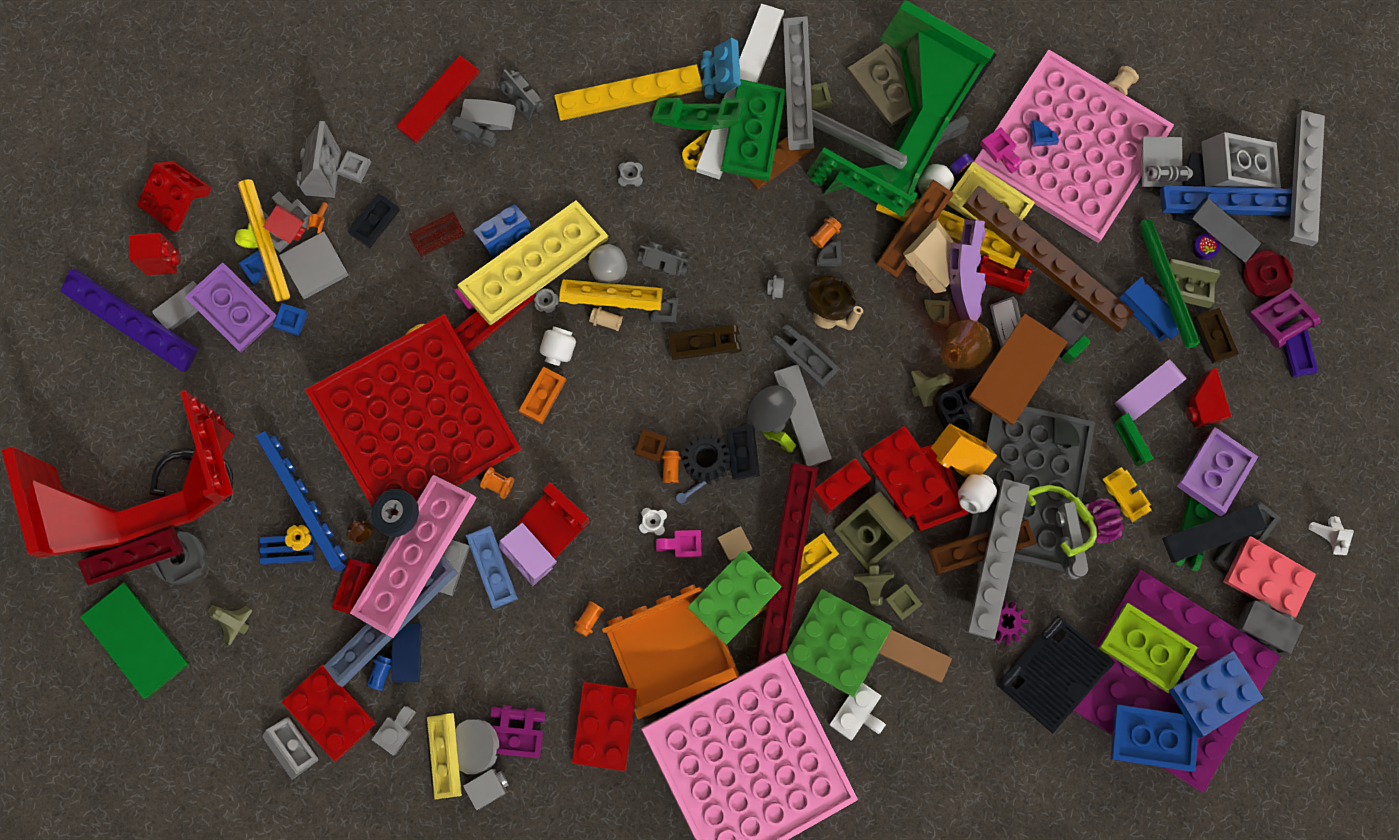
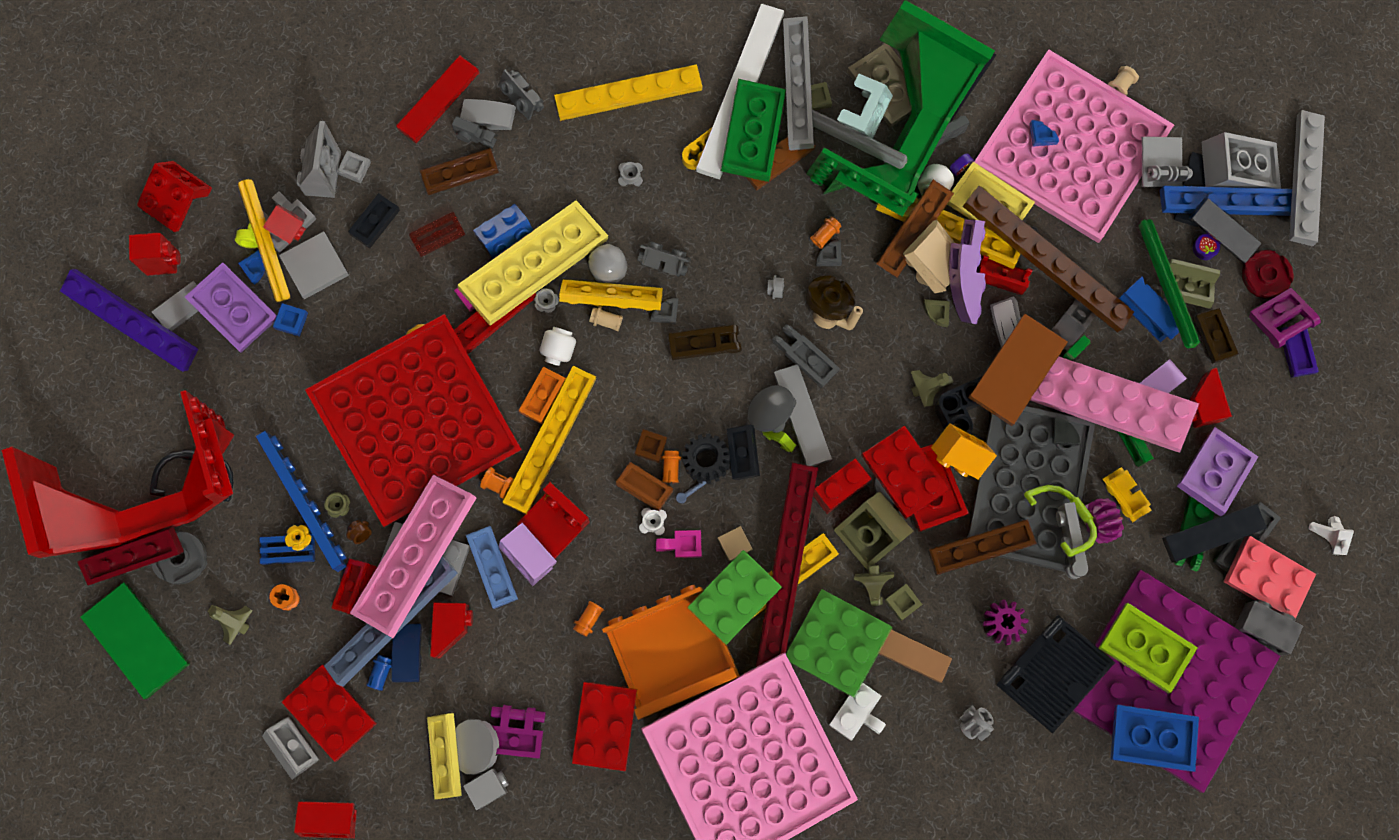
(283, 589): none -> orange bush
(317, 220): orange hand -> none
(325, 820): none -> red hinge
(334, 498): none -> olive plate
(391, 524): black bush -> none
(393, 732): light grey plate -> none
(449, 626): none -> red slope
(459, 171): none -> reddish brown tile
(549, 440): none -> yellow plate
(644, 486): none -> dark orange tile
(699, 116): green slope -> none
(726, 68): dark azure plate -> none
(874, 109): none -> light aqua panel
(966, 345): clear orange cone -> none
(976, 723): none -> light grey gear
(977, 493): white head -> none
(998, 559): light grey plate -> none
(1001, 146): dark pink plate -> none
(1117, 403): none -> bright pink plate
(1216, 694): blue plate -> none

